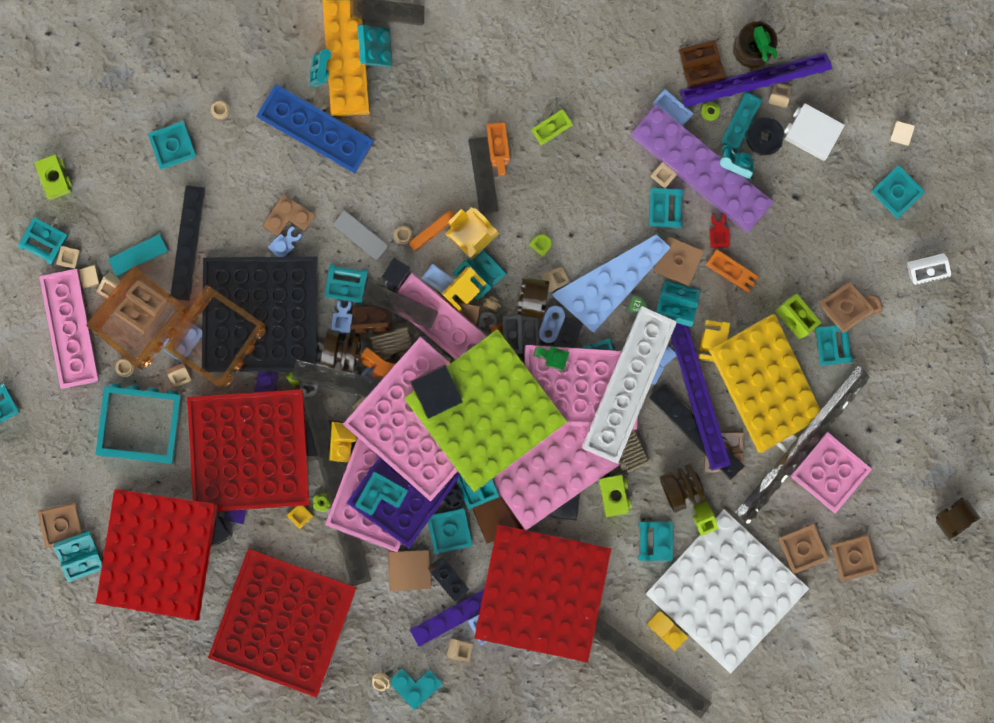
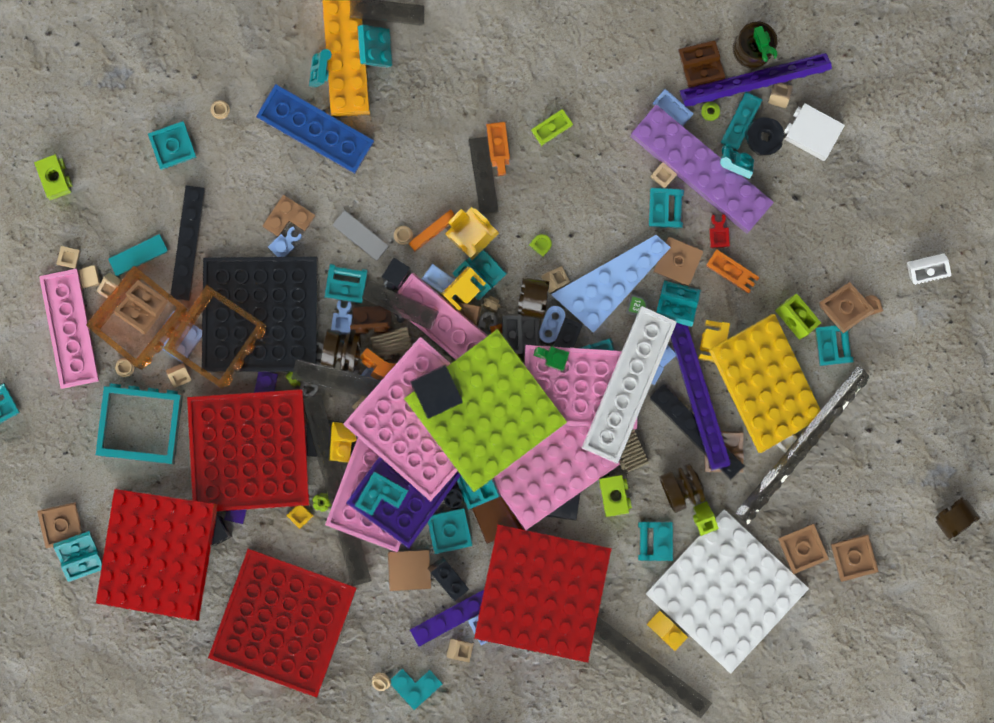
(45, 234): teal plate -> none
(831, 472): bright pink plate -> none
(897, 192): teal plate -> none
(902, 133): slope -> none

